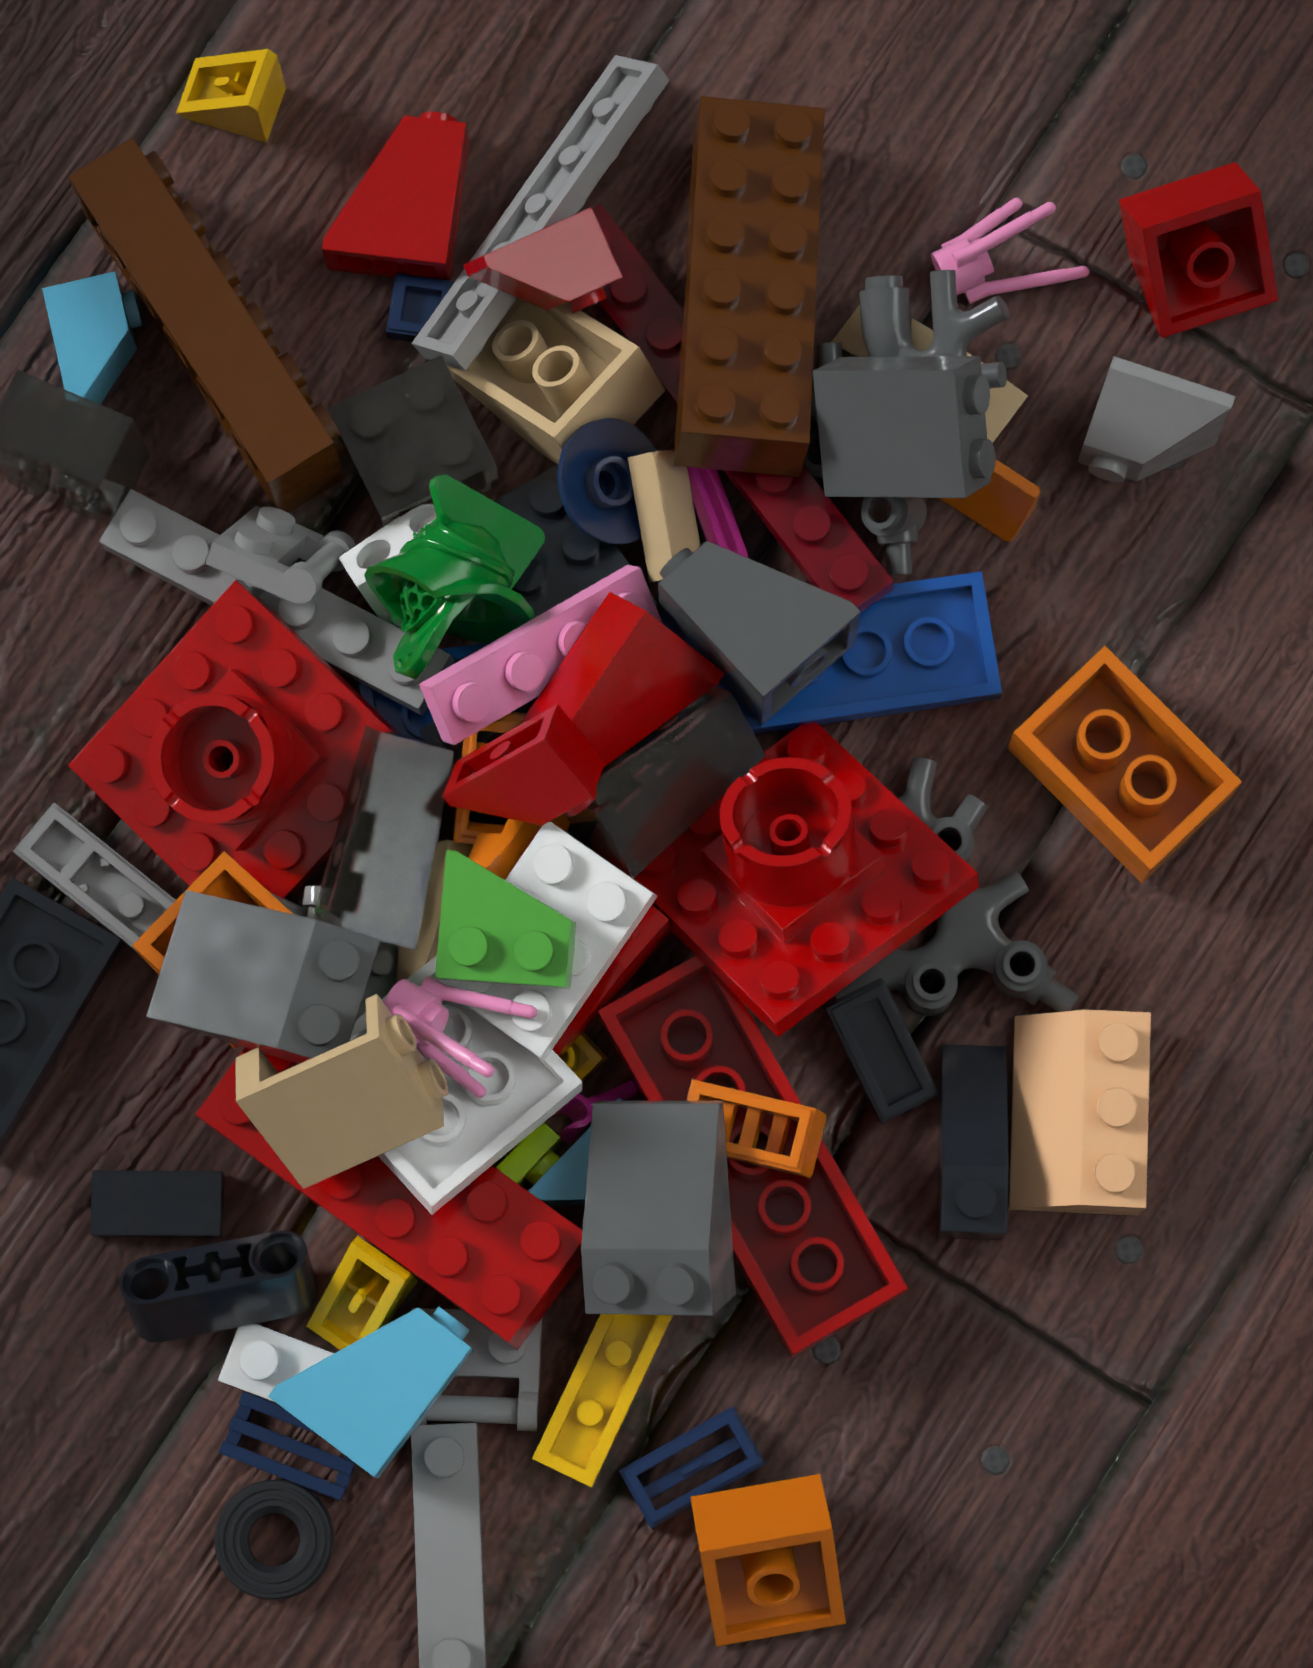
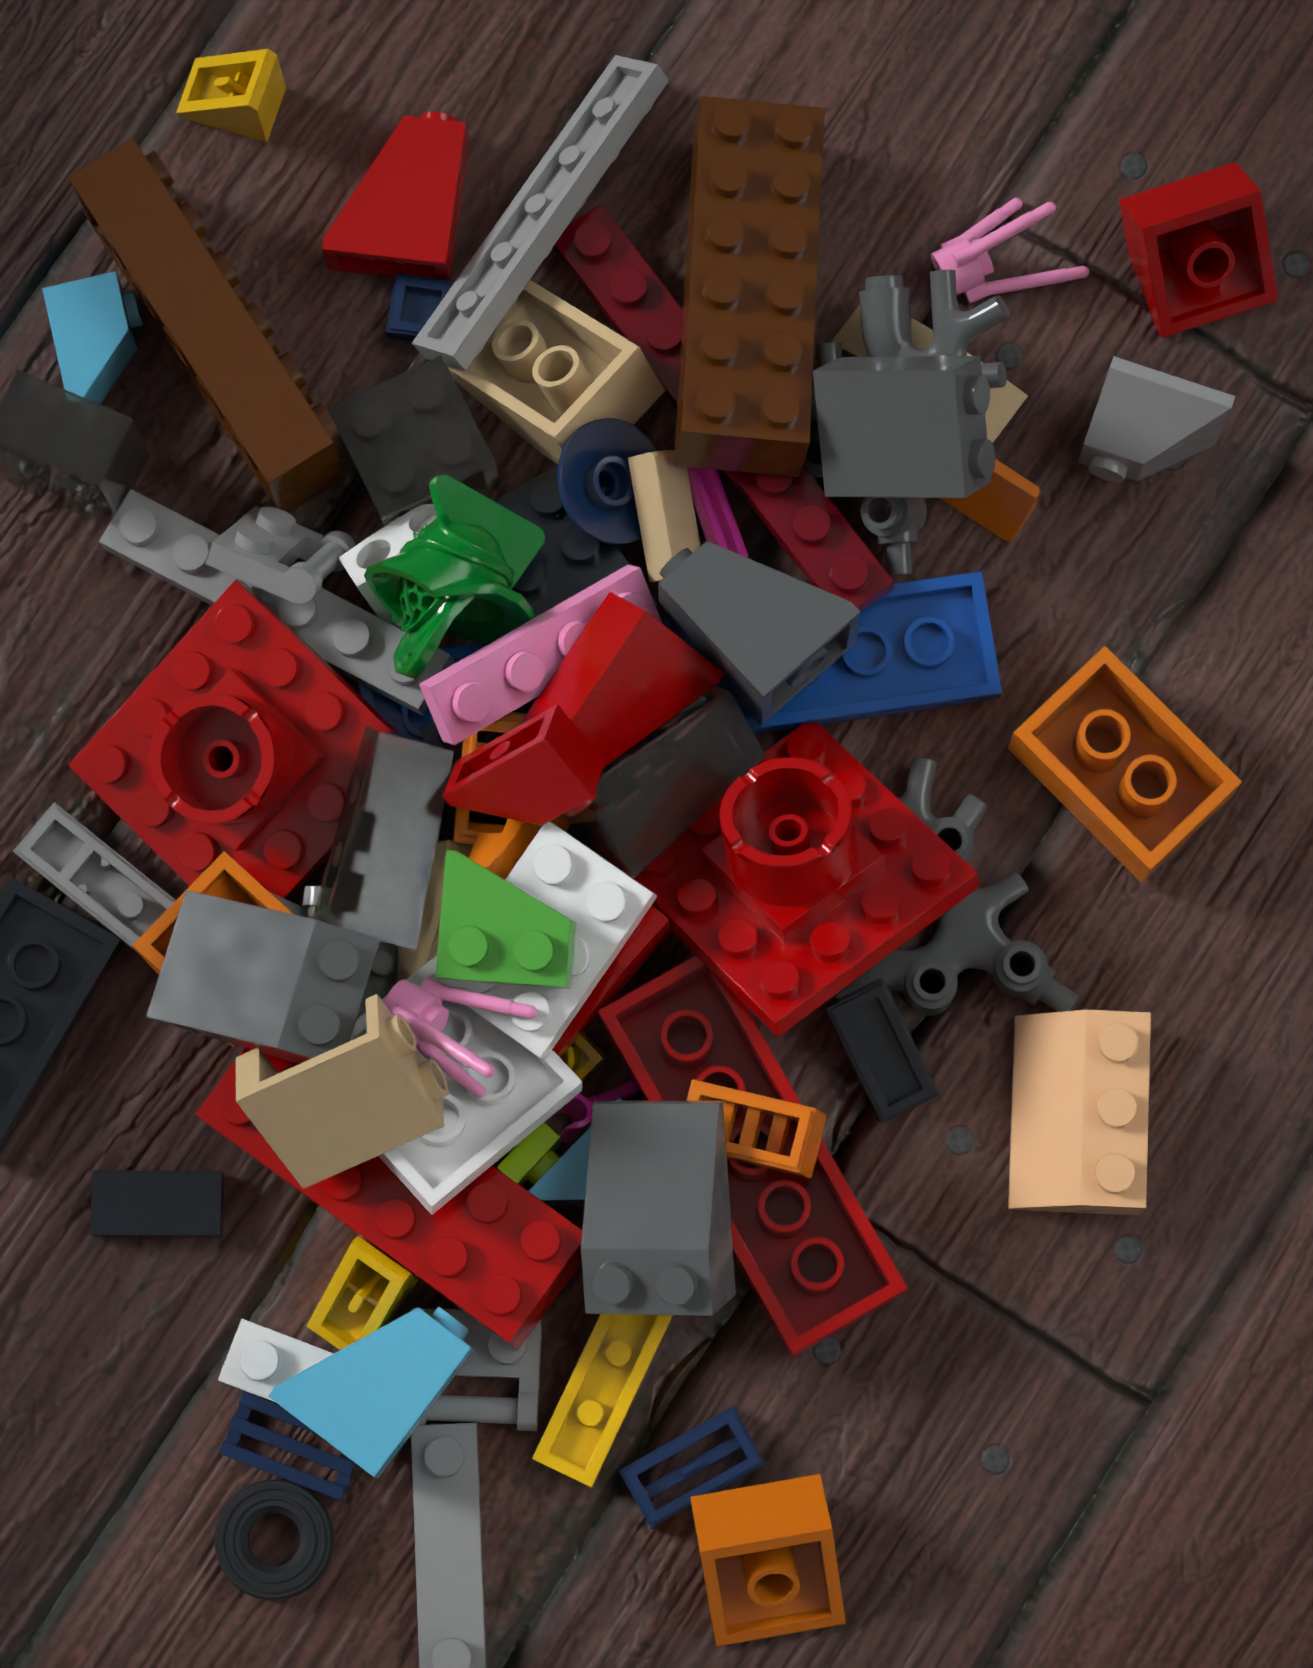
(219, 1286): black beam -> none
(552, 265): slope -> none
(973, 1143): black slope -> none

